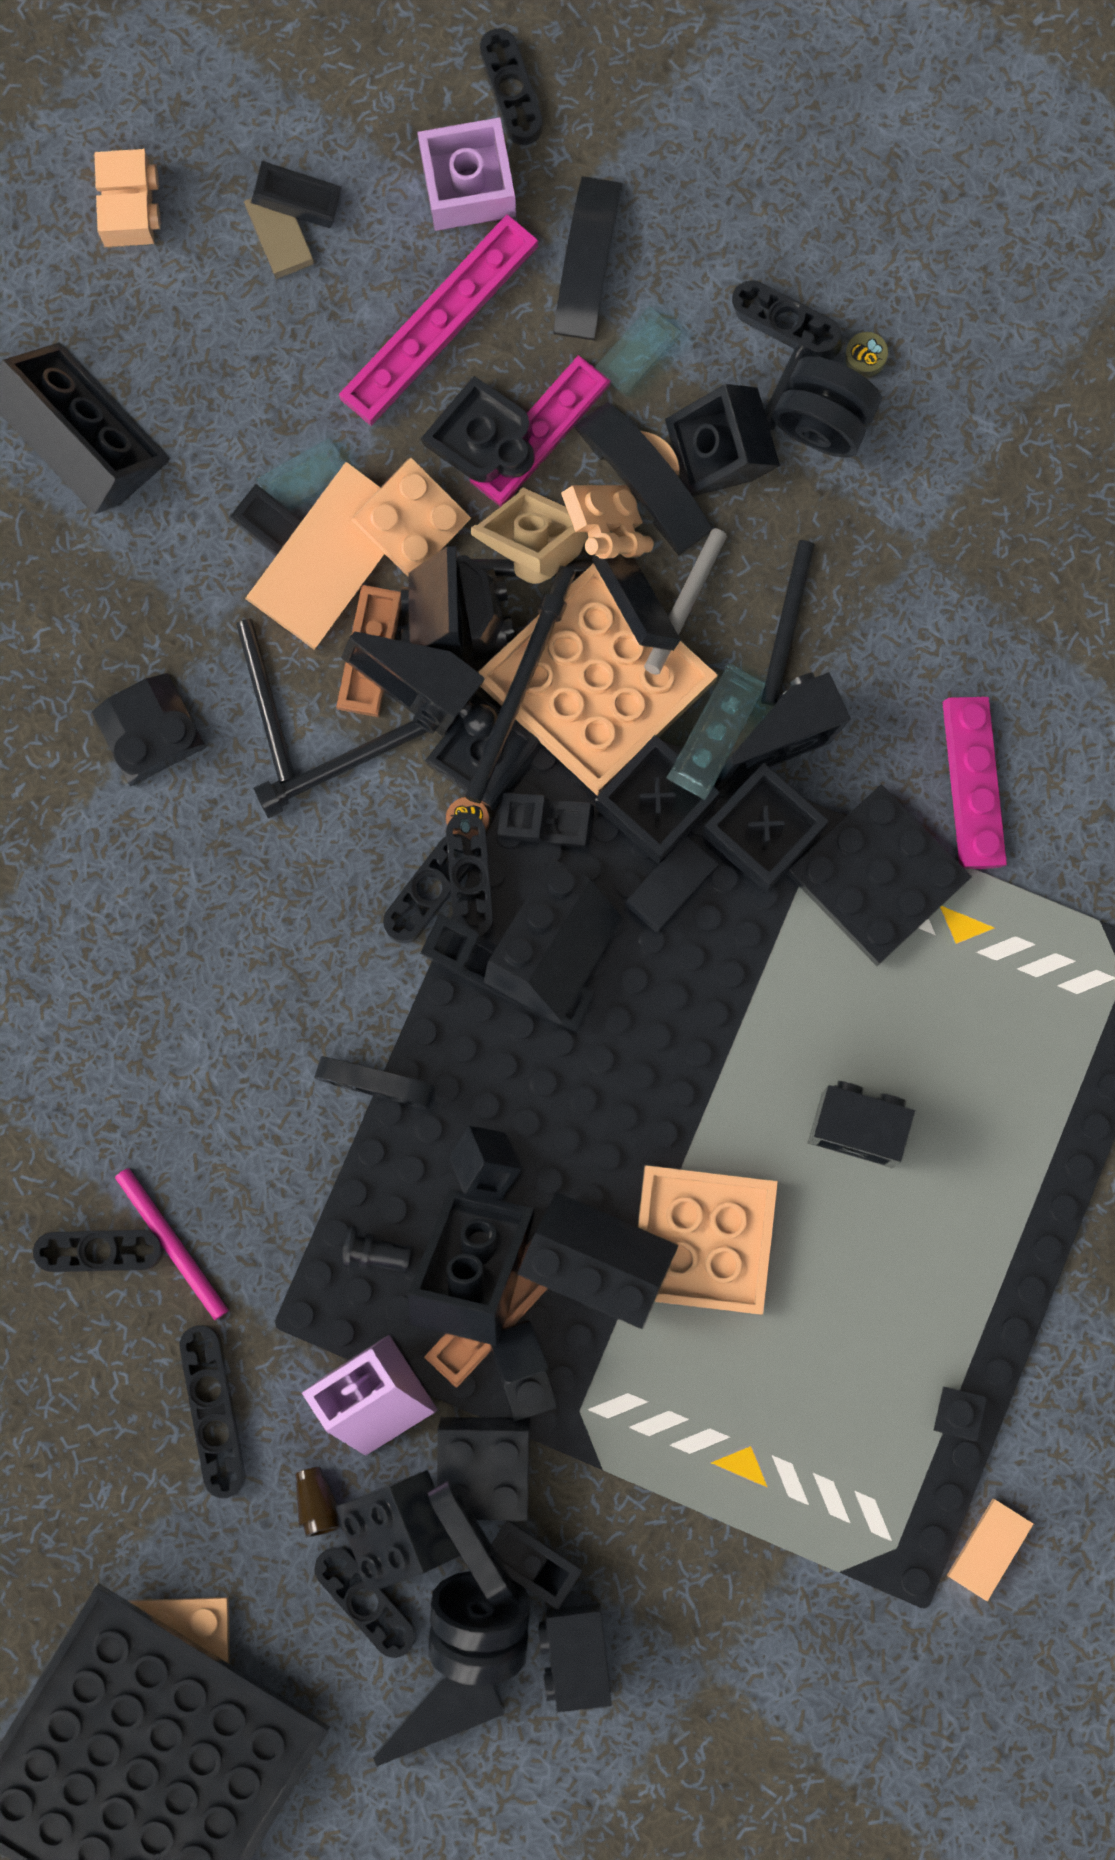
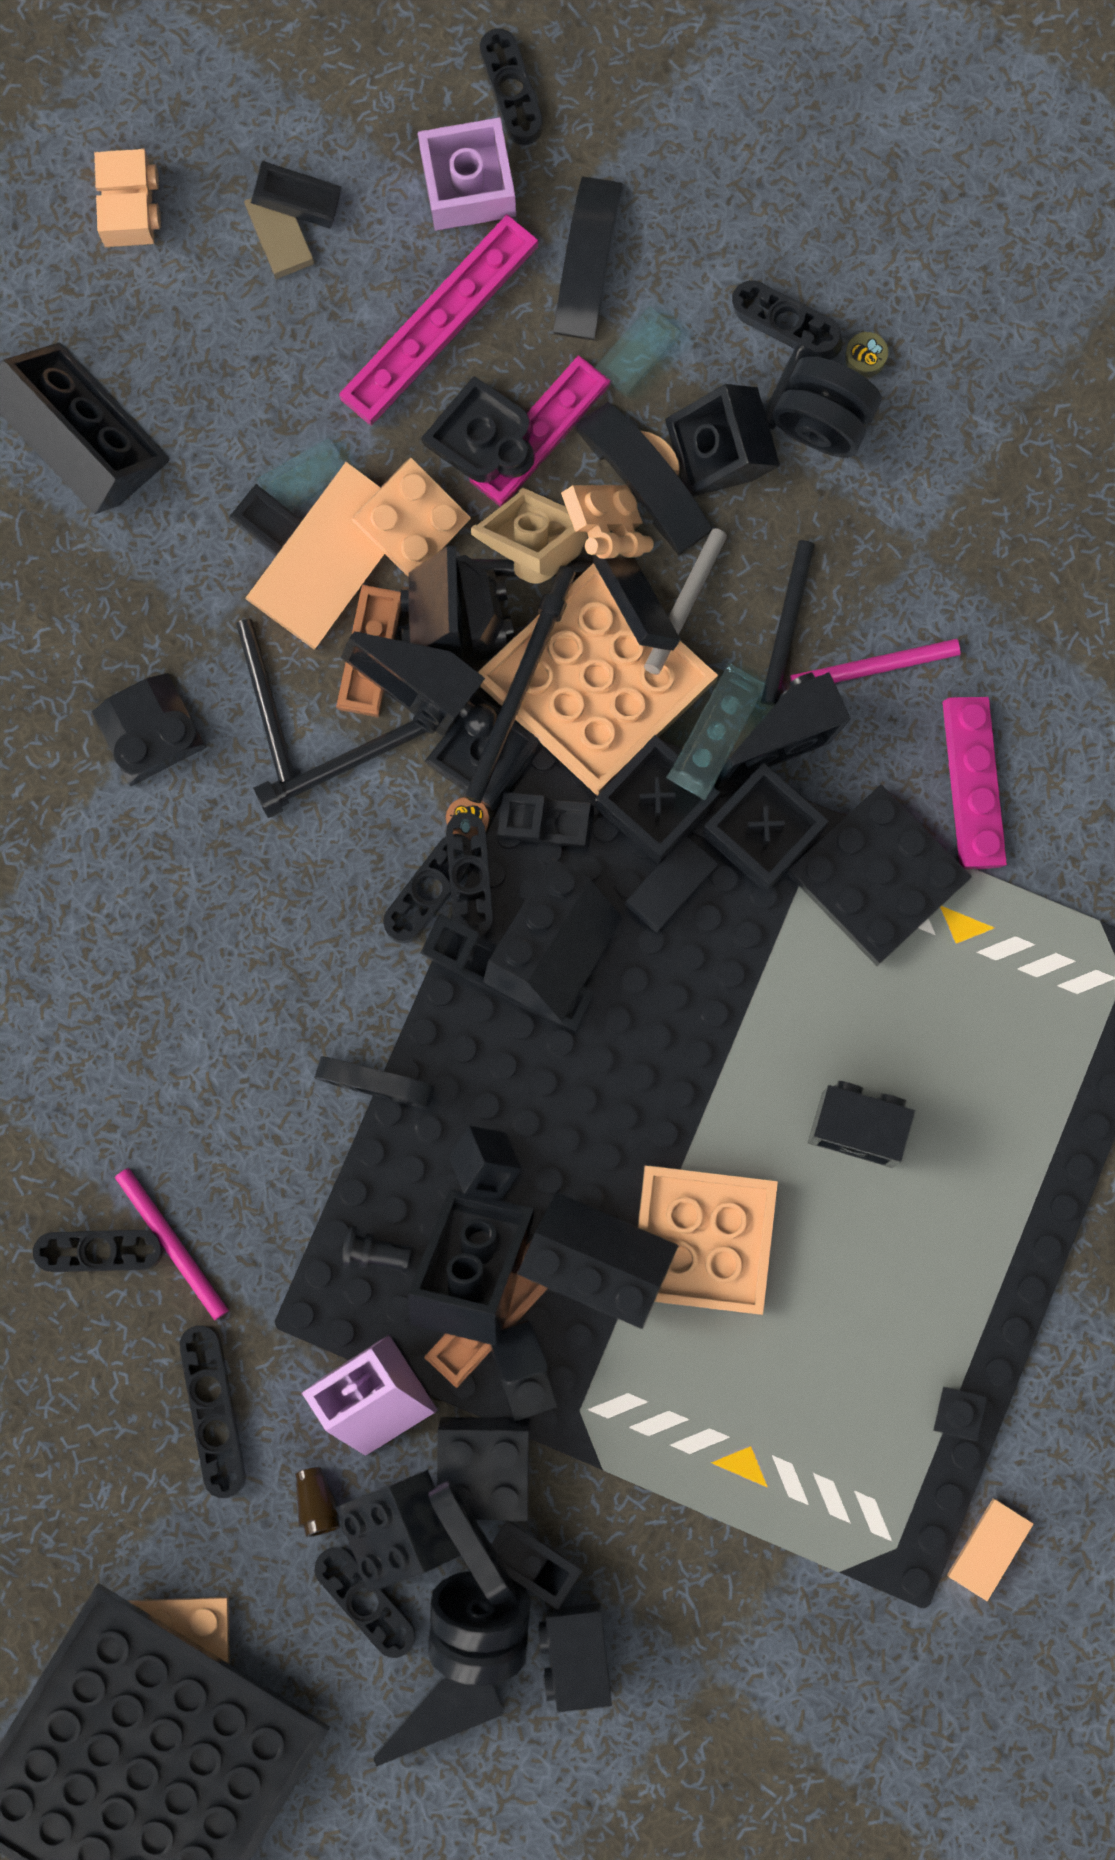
(889, 661): none -> dark pink bar

